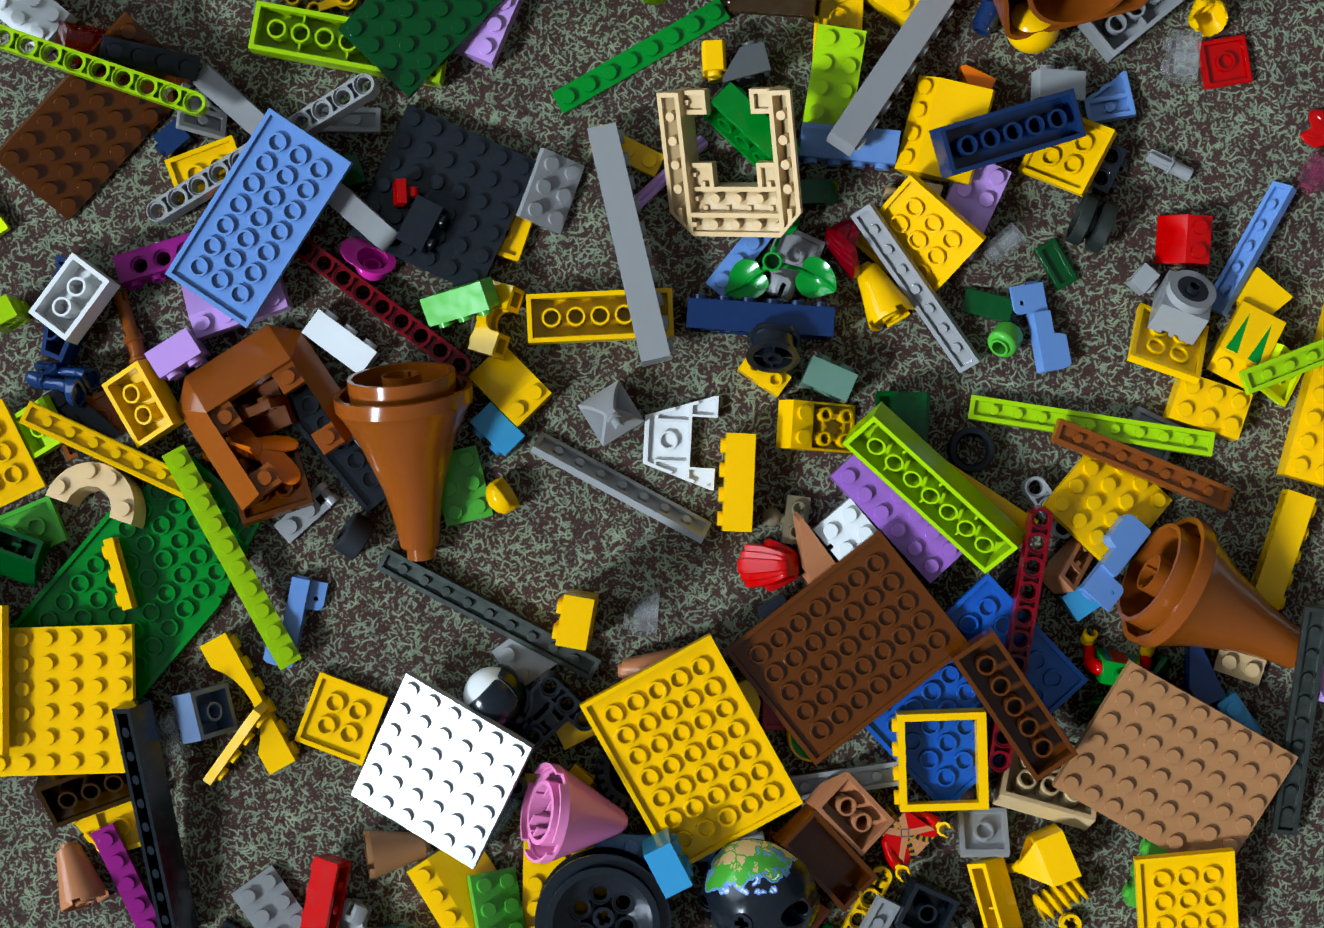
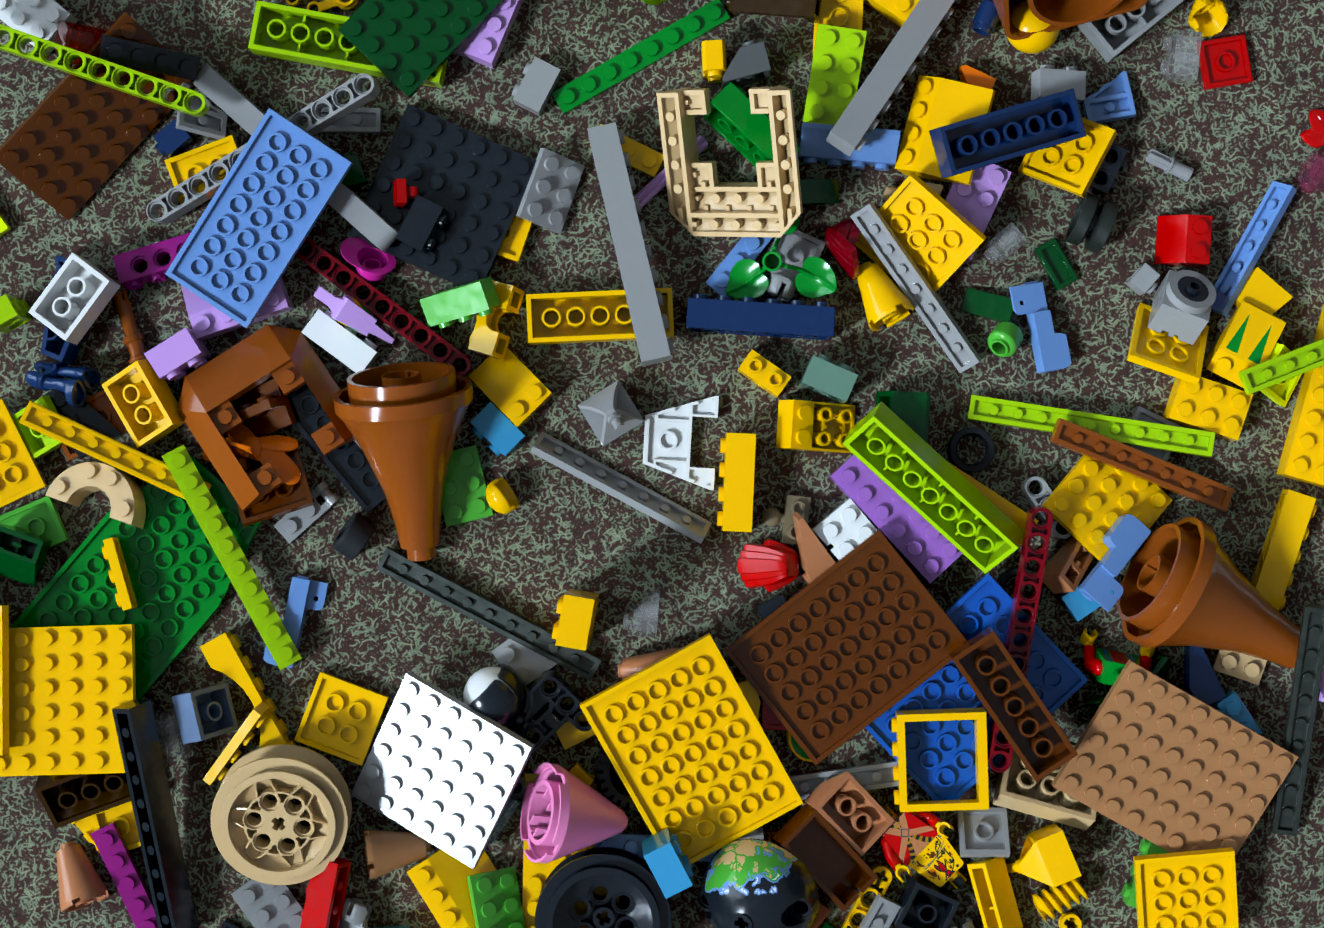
(287, 774): none -> tan wheel
(351, 314): none -> lavender animal
(536, 85): none -> light grey brick
(773, 347): black wheel -> none
(939, 863): none -> yellow torso

